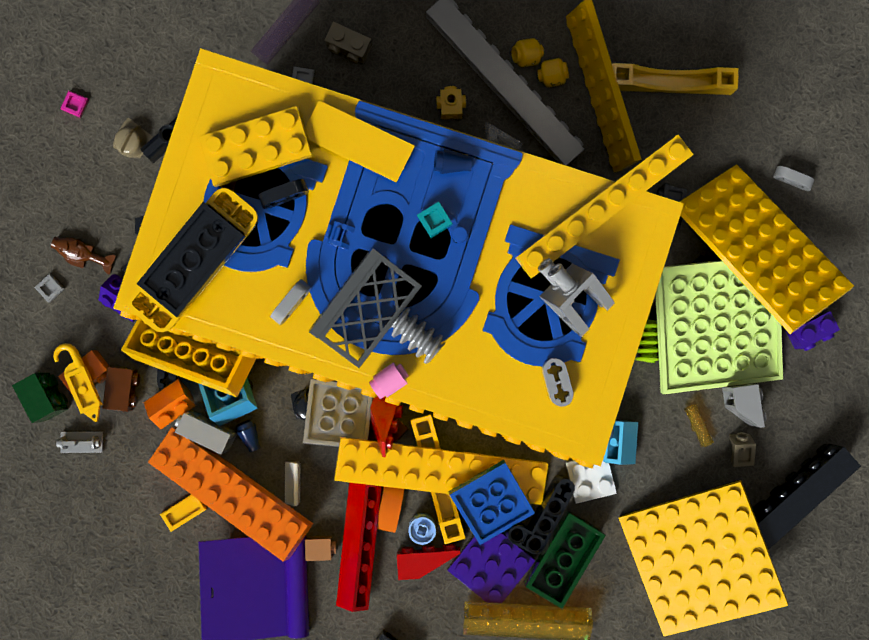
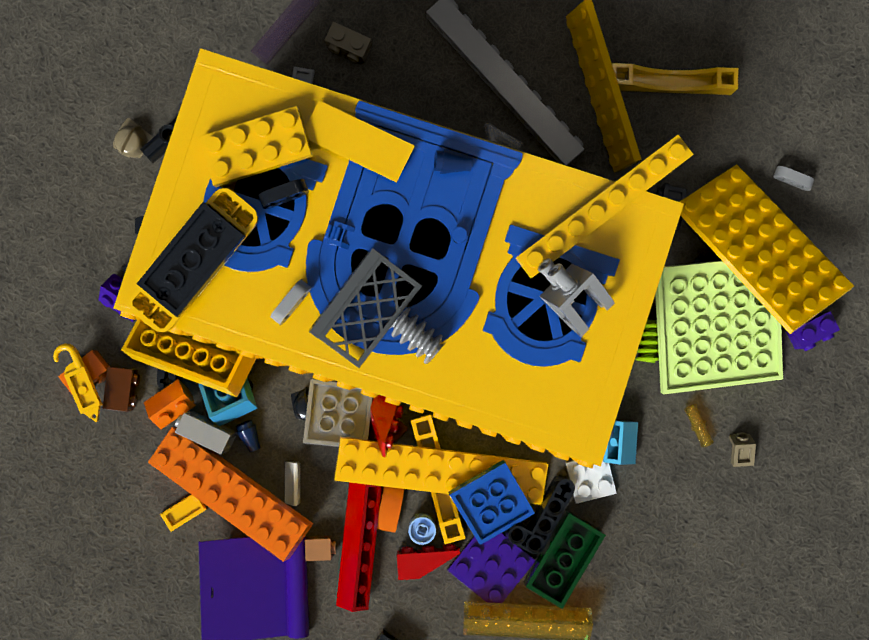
(40, 397): dark green brick -> none
(49, 288): light grey tile -> none
(74, 104): dark pink tile -> none
(77, 252): reddish brown animal -> none
(81, 442): light grey hinge -> none
(389, 380): bright pink brick -> none
(434, 219): teal plate -> none
(448, 109): yellow brick -> none
(527, 52): yellow head -> none
(553, 72): yellow head -> none
(564, 382): light grey beam -> none
(703, 559): yellow plate -> none
(745, 403): light grey slope -> none
(803, 491): black brick -> none

